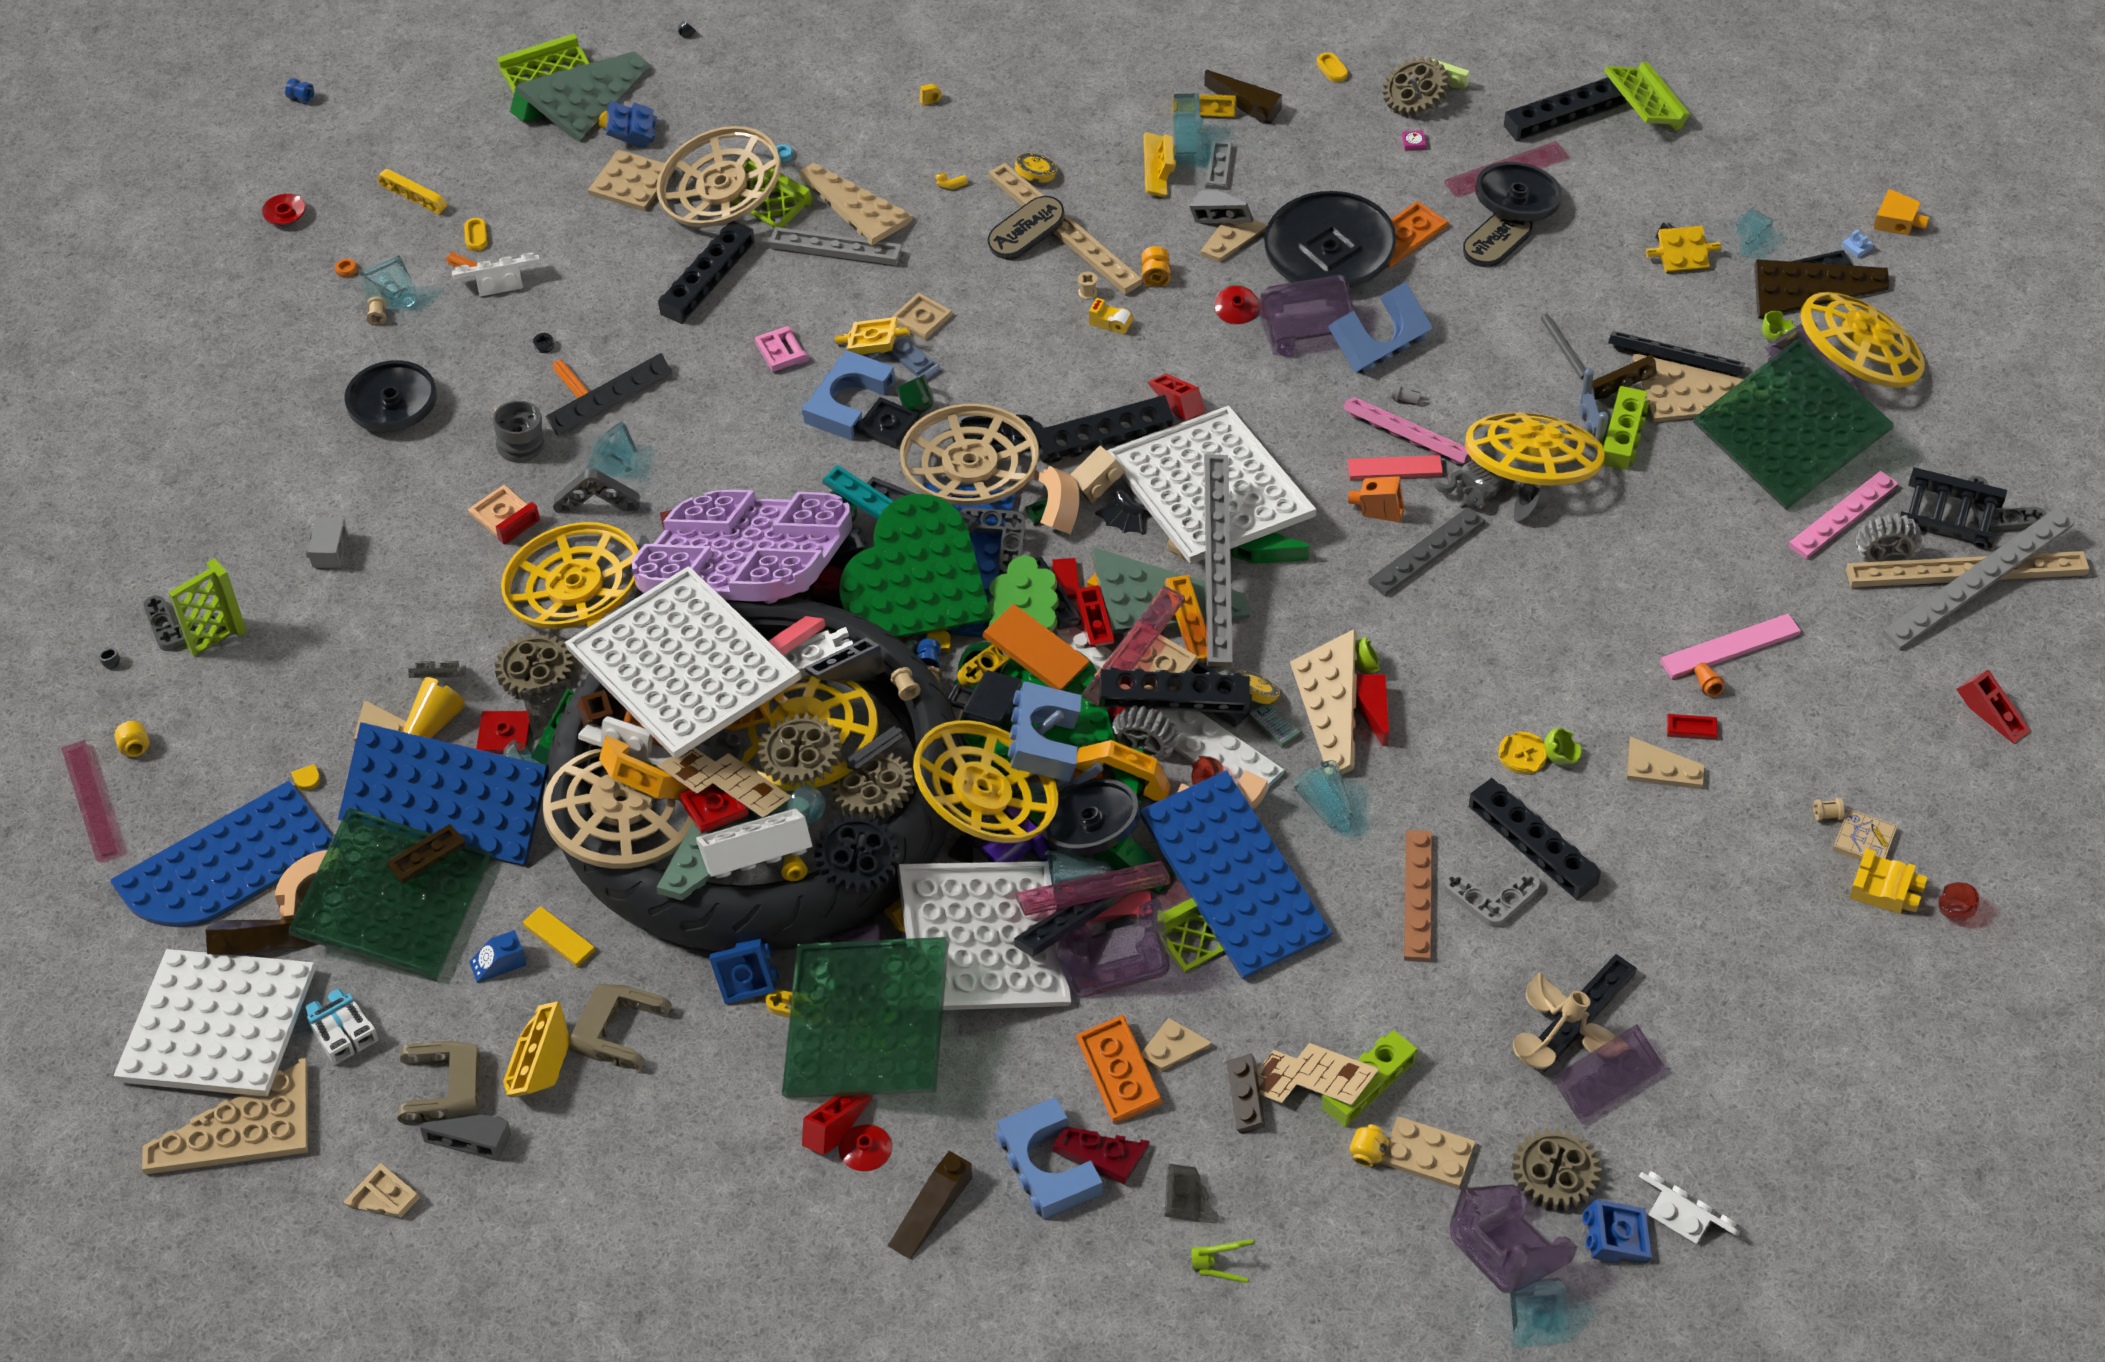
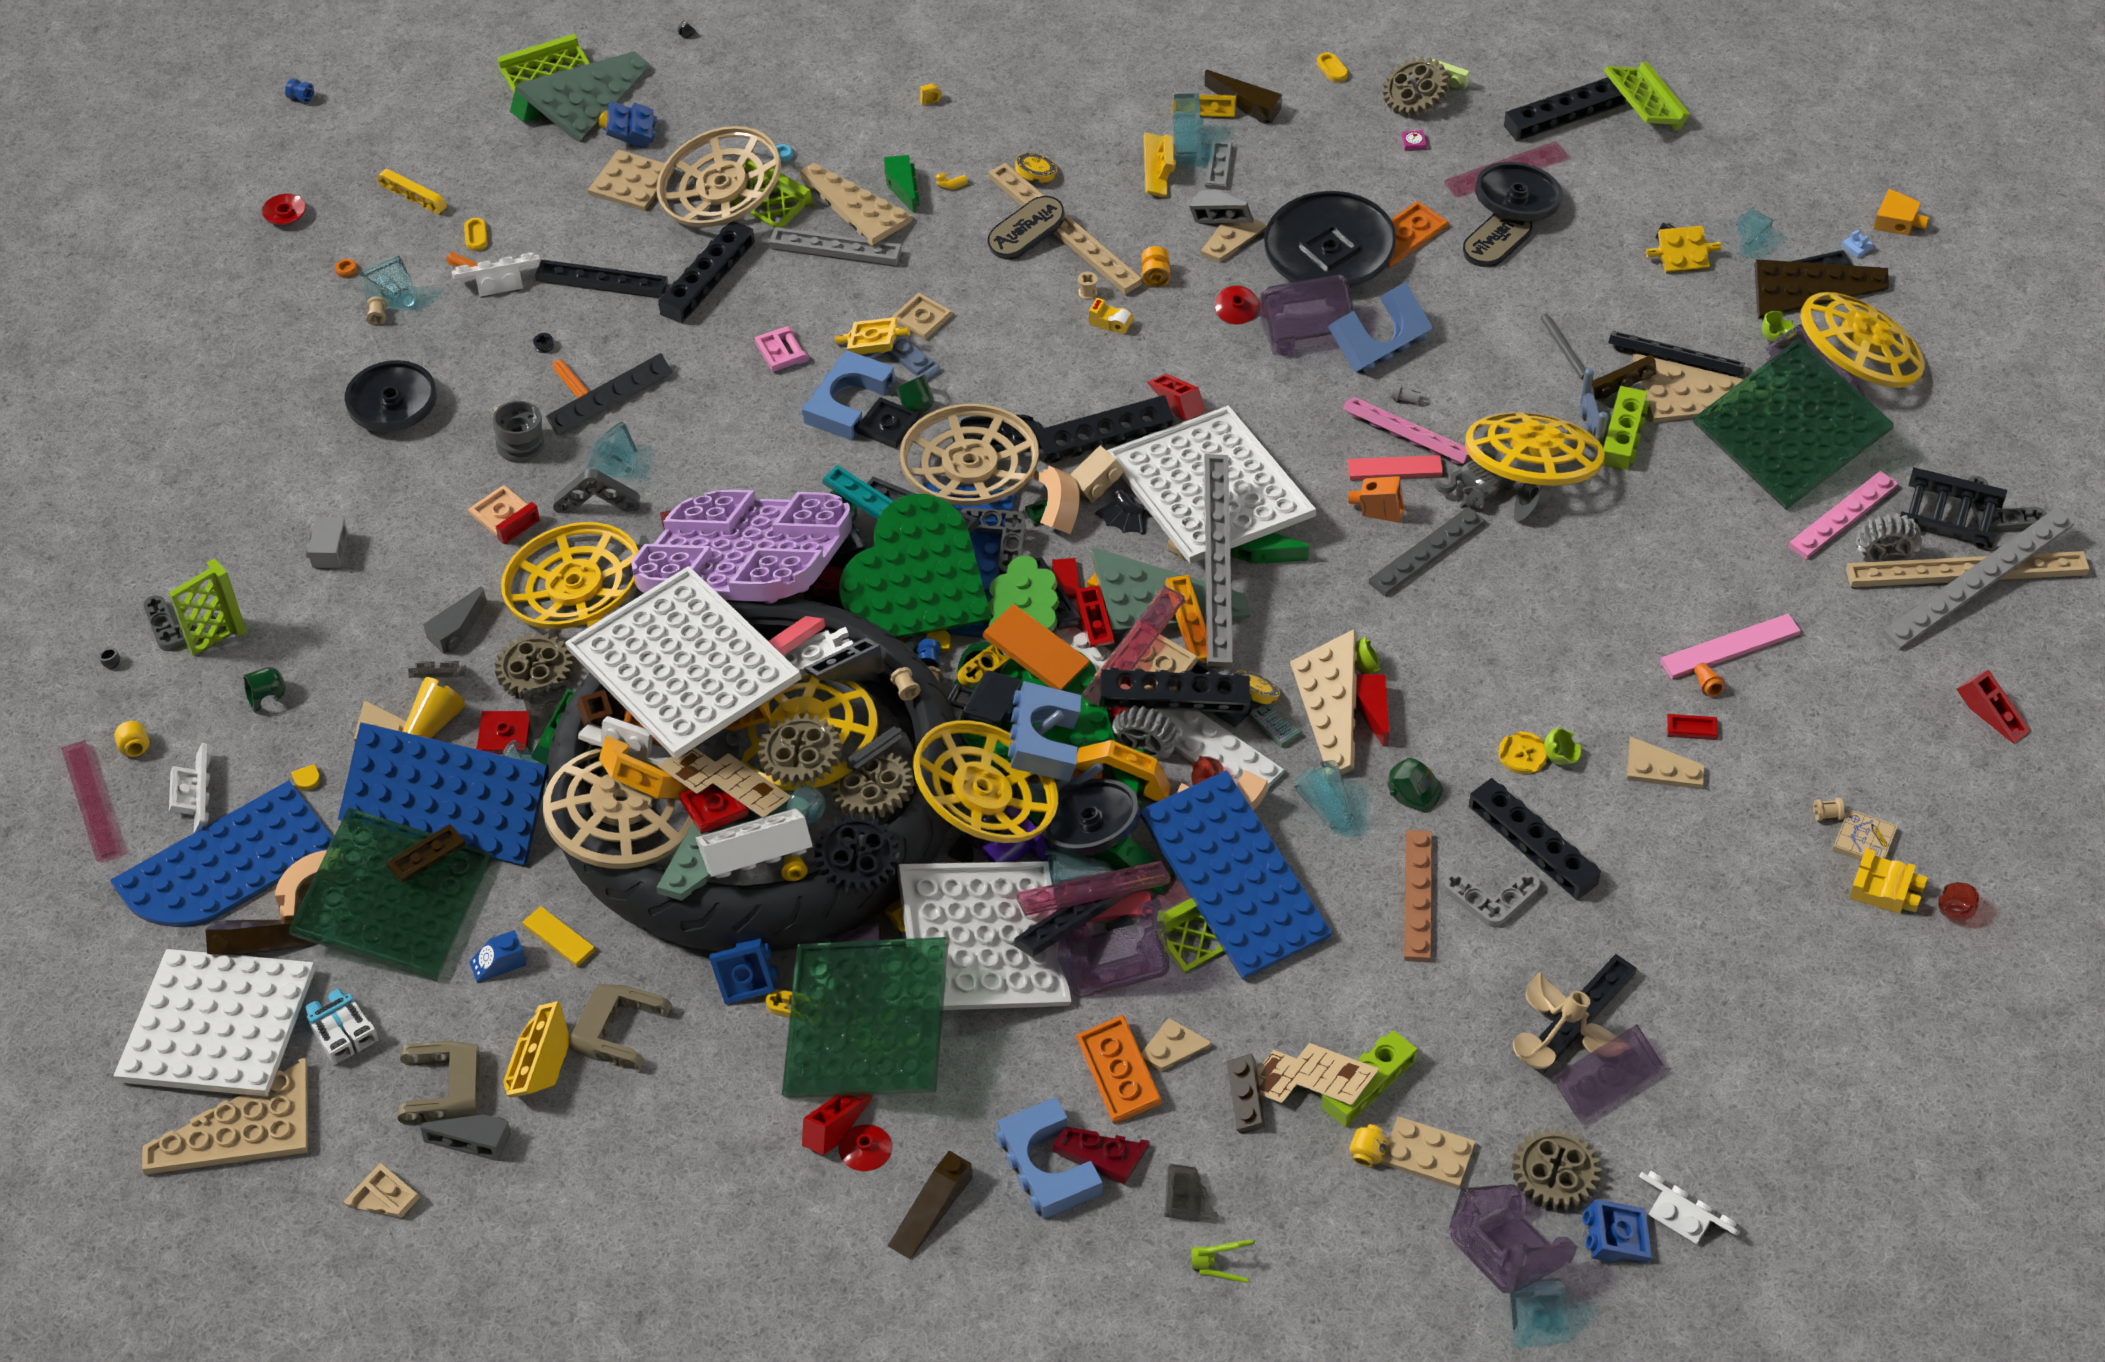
(189, 789): none -> white bracket
(262, 684): none -> dark green helmet
(454, 623): none -> dark grey slope
(601, 278): none -> black plate
(900, 181): none -> green slope
(1414, 785): none -> dark green helmet

